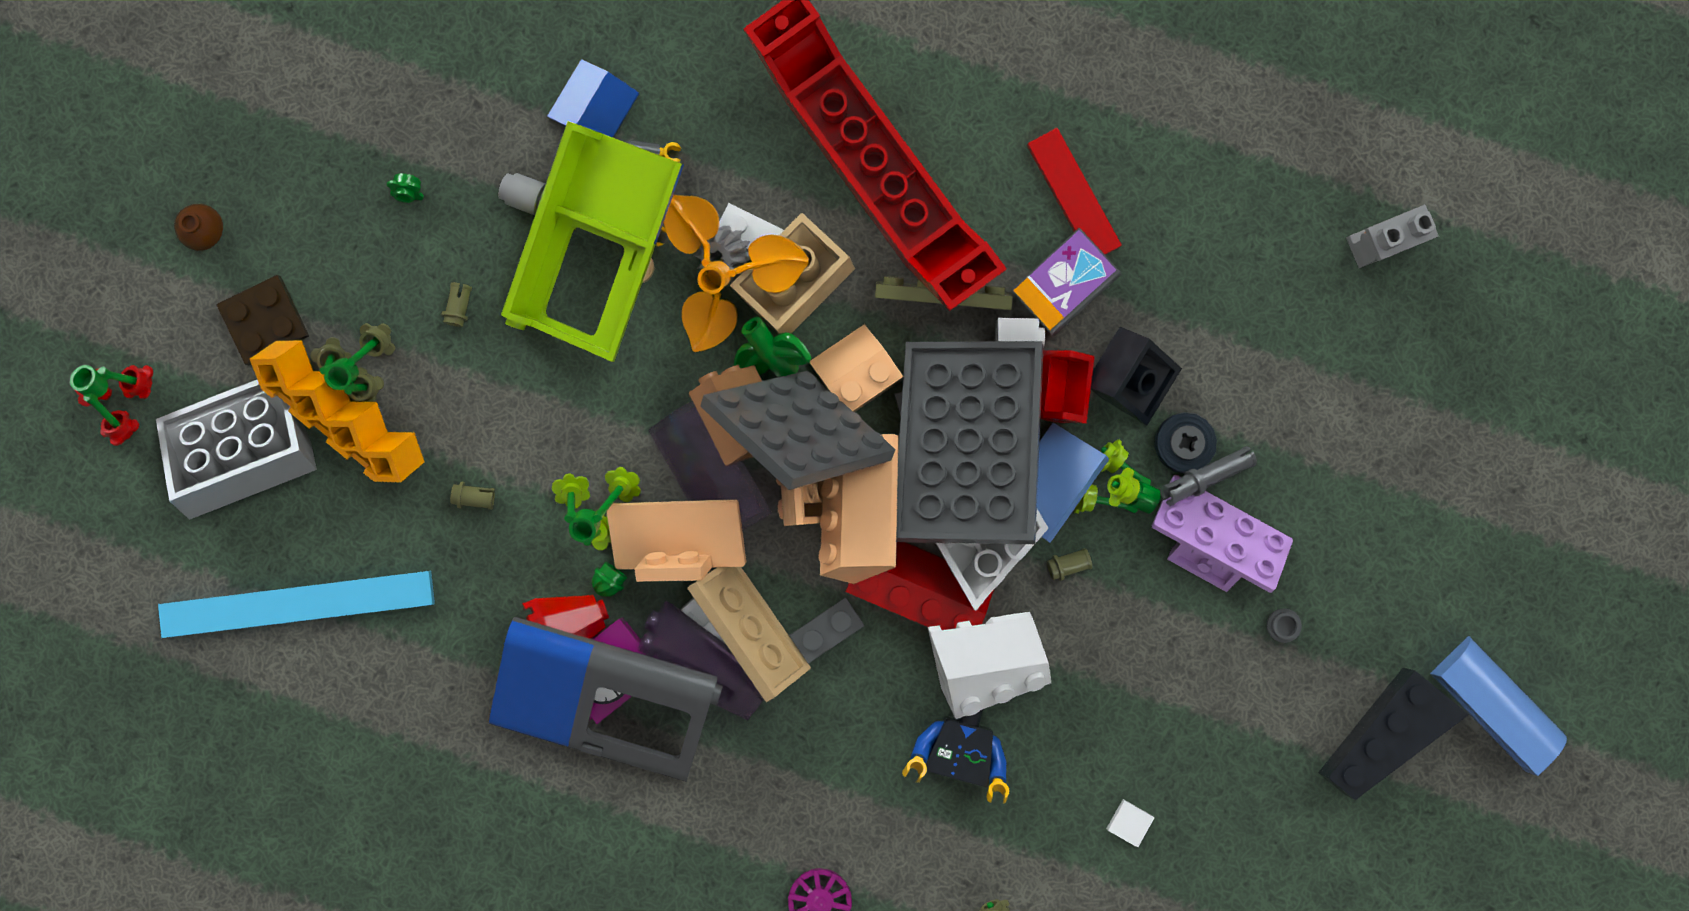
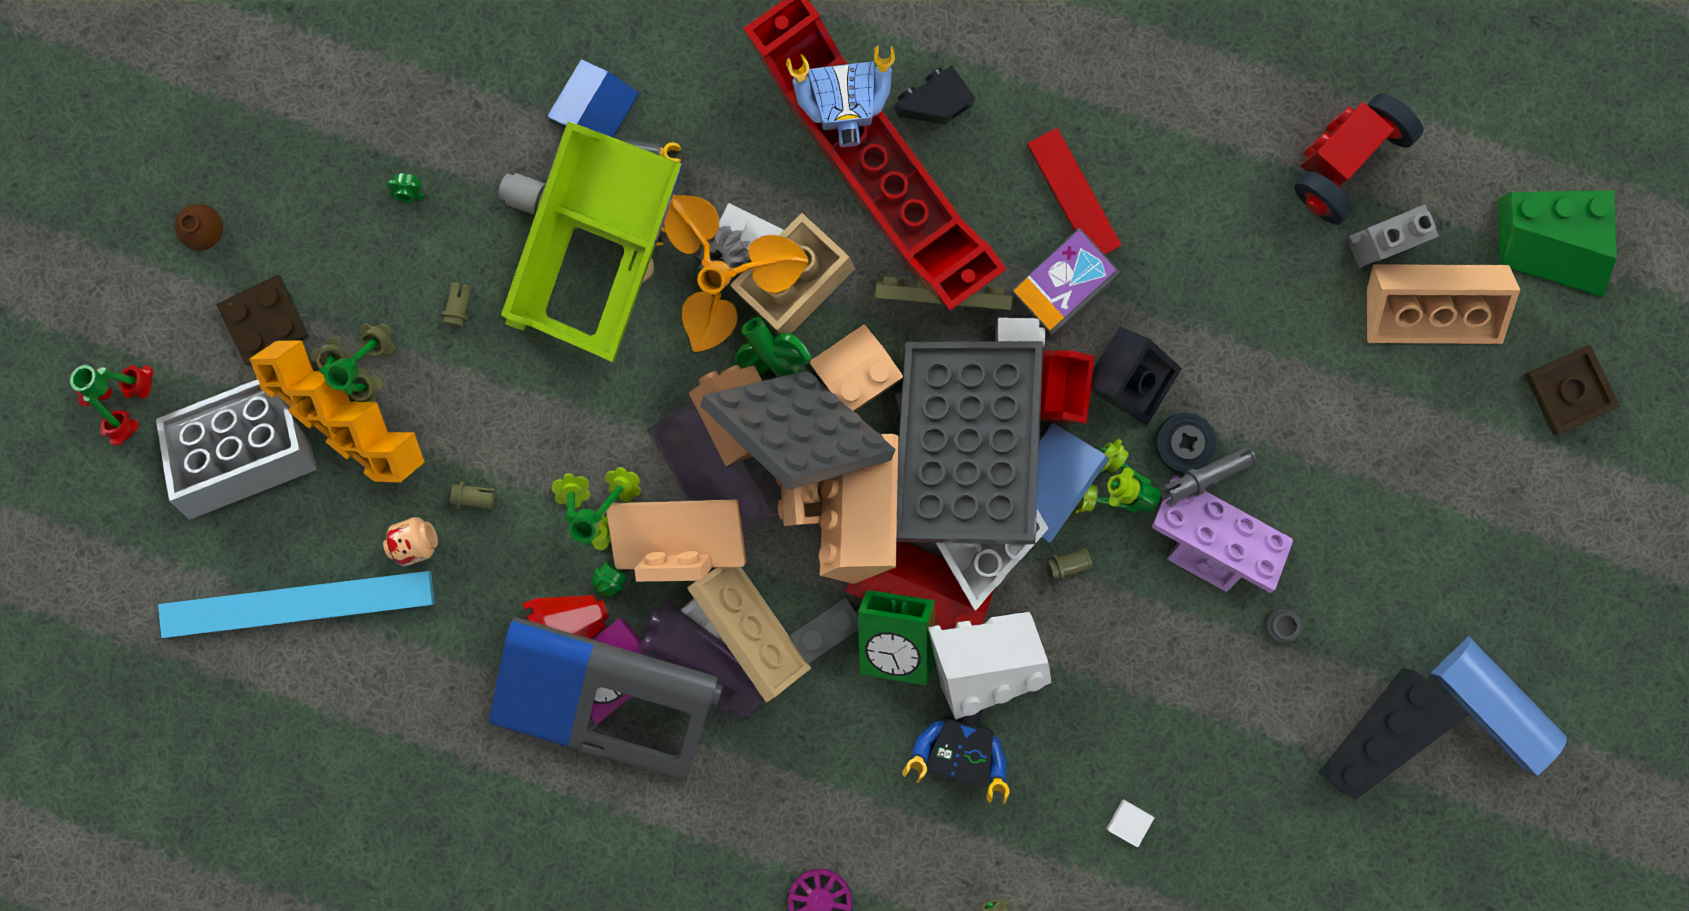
(410, 541): none -> light nougat head
(844, 94): none -> torso
(896, 637): none -> green brick
(938, 100): none -> black slope
(1346, 147): none -> brick
(1440, 303): none -> light nougat slope
(1560, 236): none -> green wedge
(1572, 390): none -> dark brown plate

